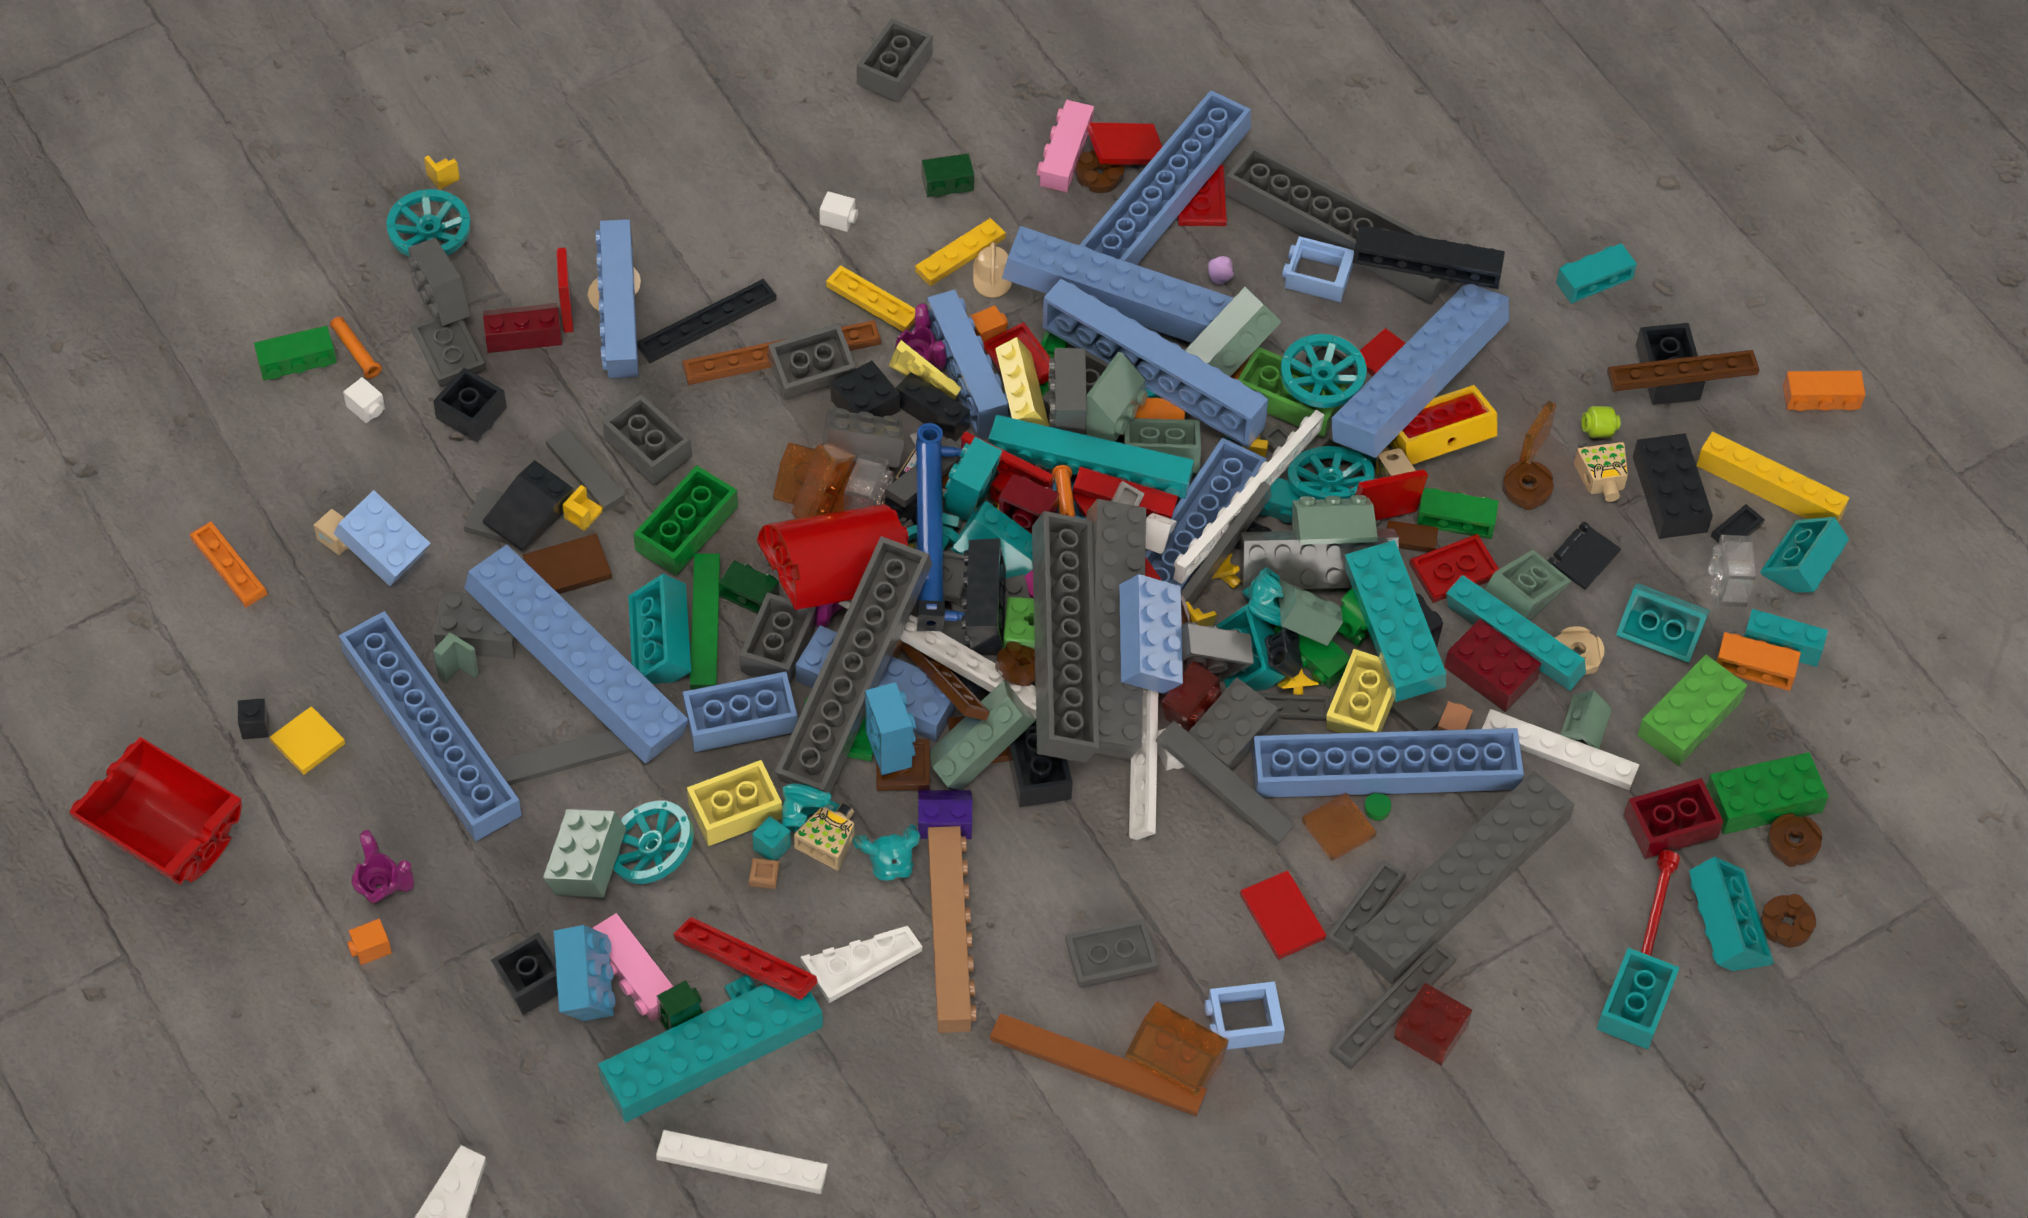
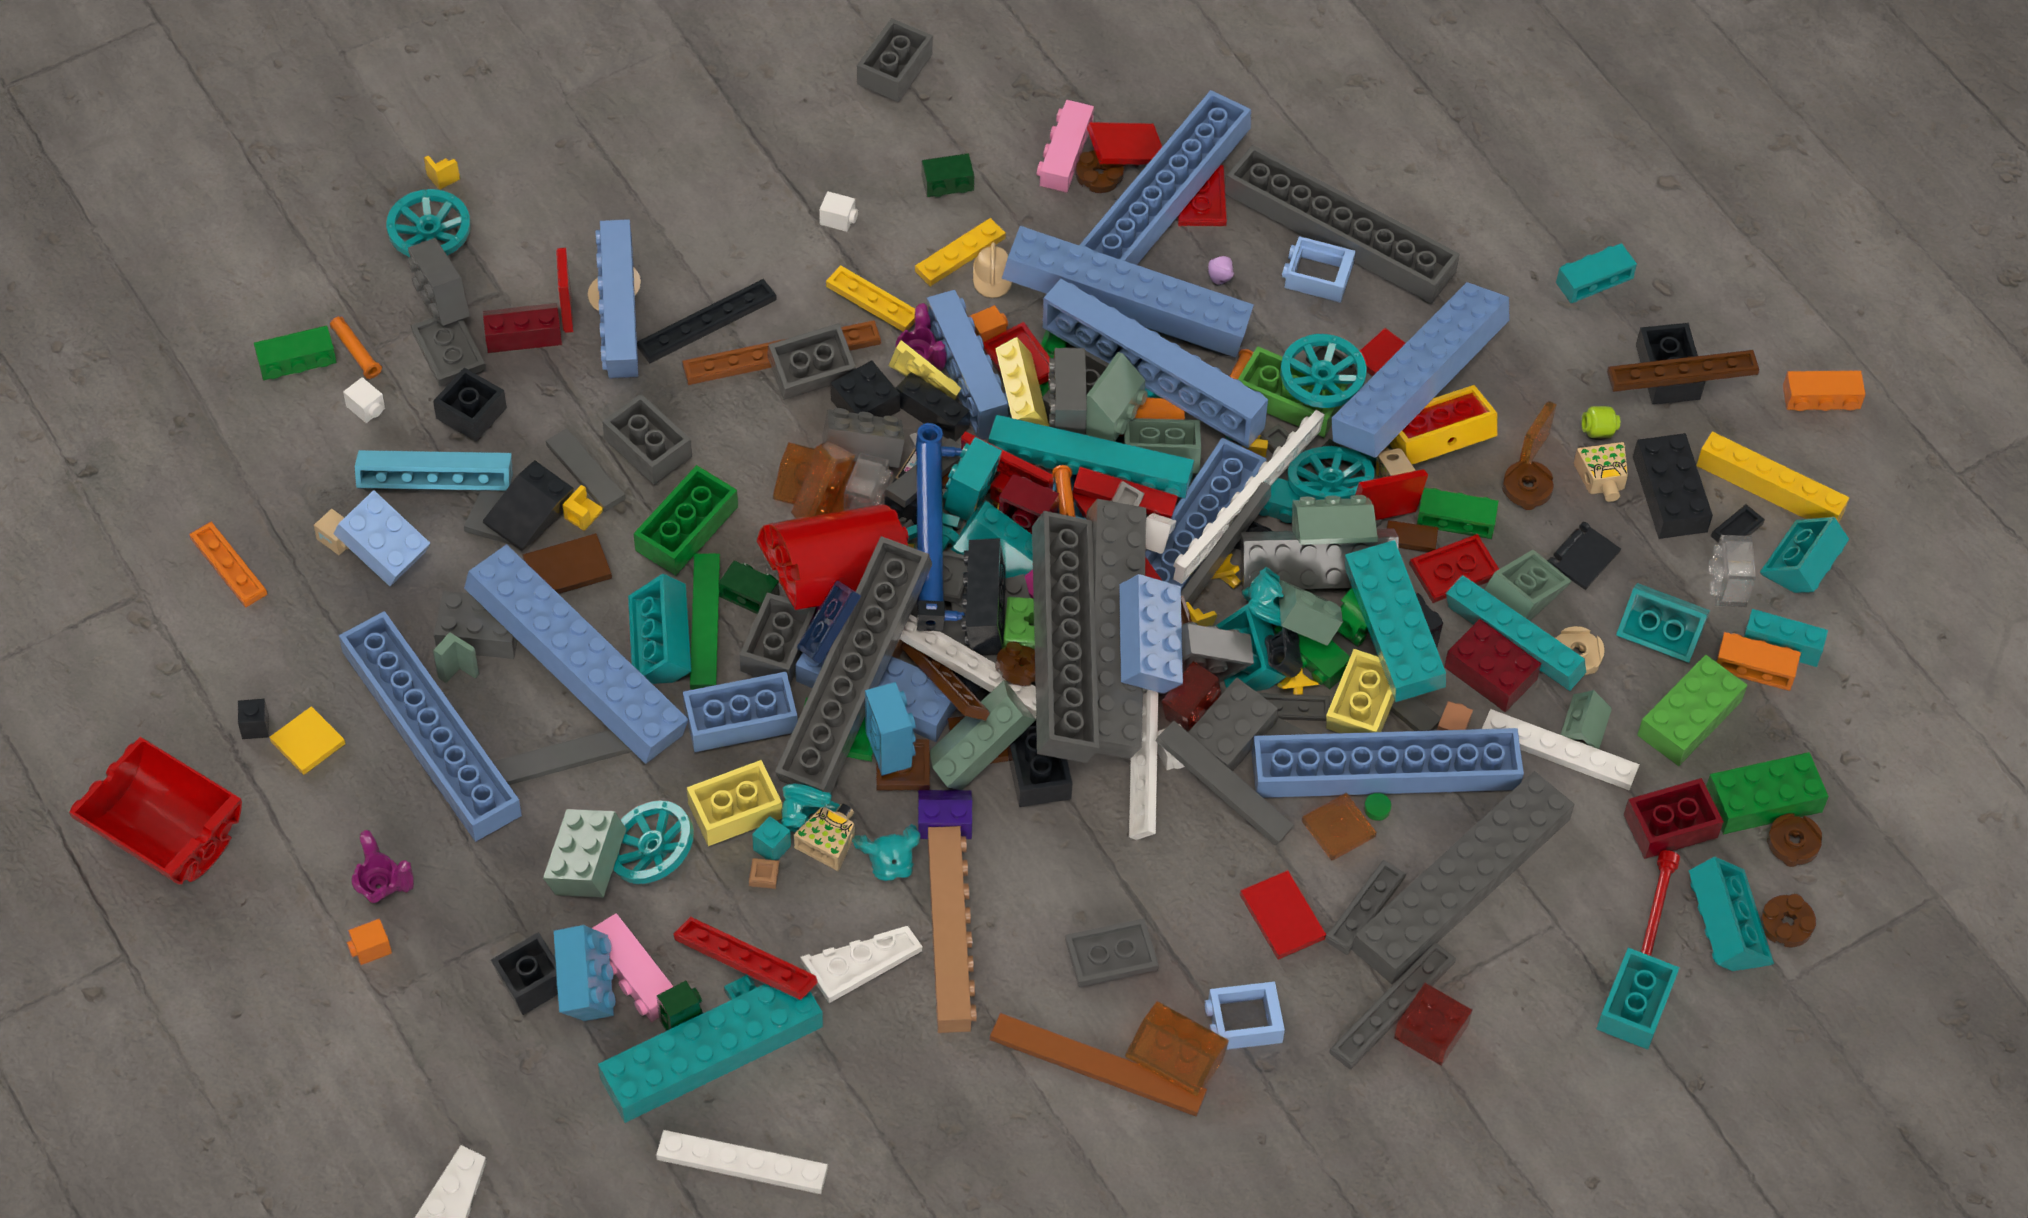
(433, 470): none -> medium azure brick
(828, 621): none -> dark blue tile
(1235, 333): sand green slope -> none
(1428, 257): black brick -> none

